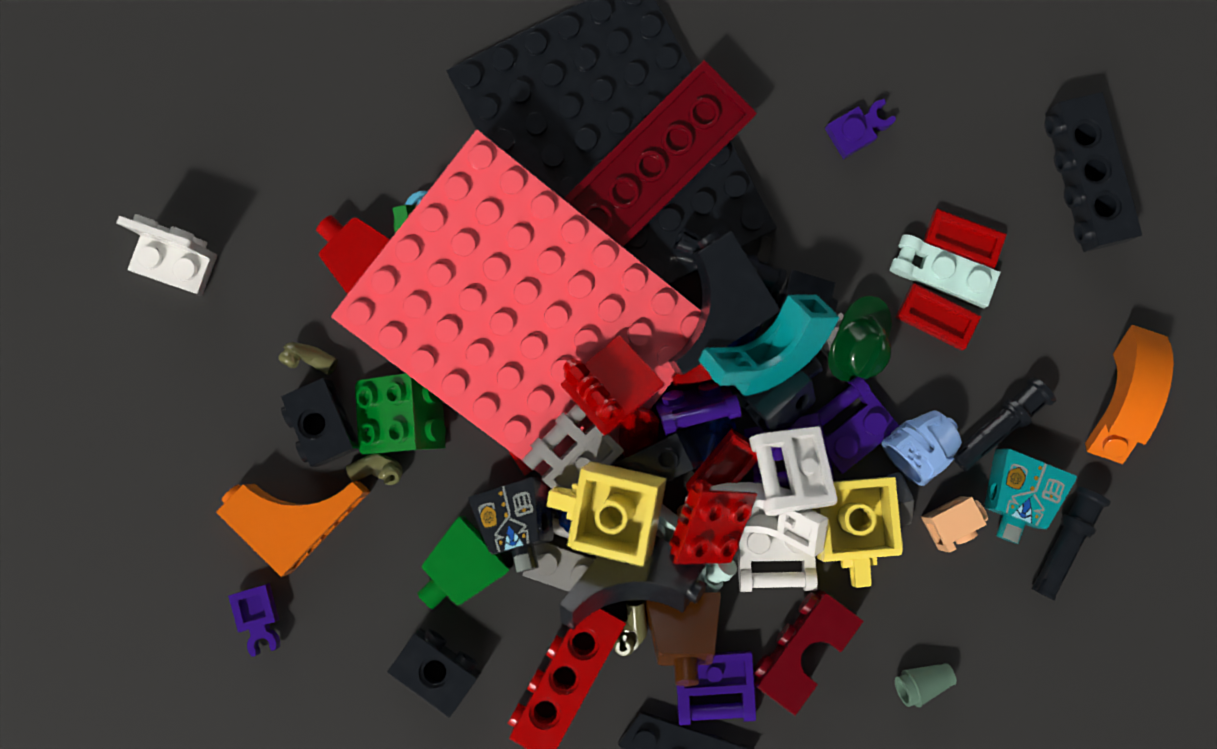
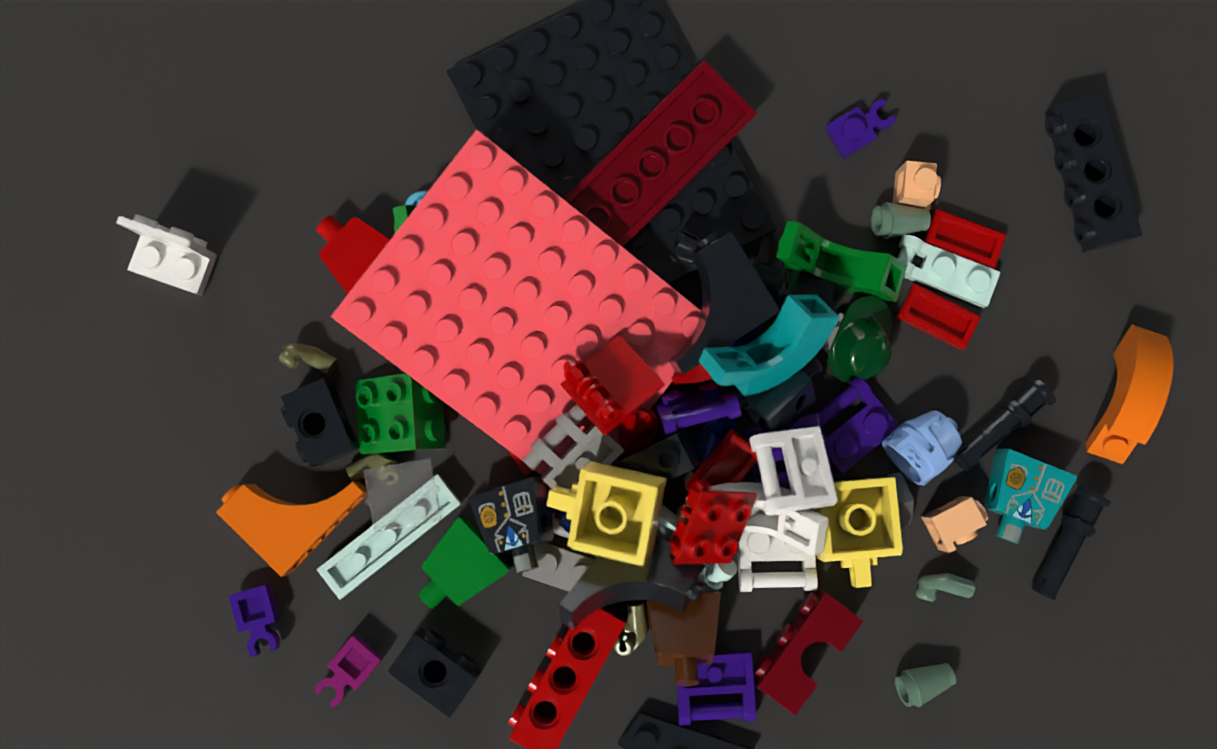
(351, 667): none -> magenta plate
(374, 550): none -> light aqua plate
(402, 495): none -> clear piece
(852, 269): none -> green arch
(898, 220): none -> sand green cone
(916, 184): none -> light nougat brick
(944, 582): none -> sand green arm

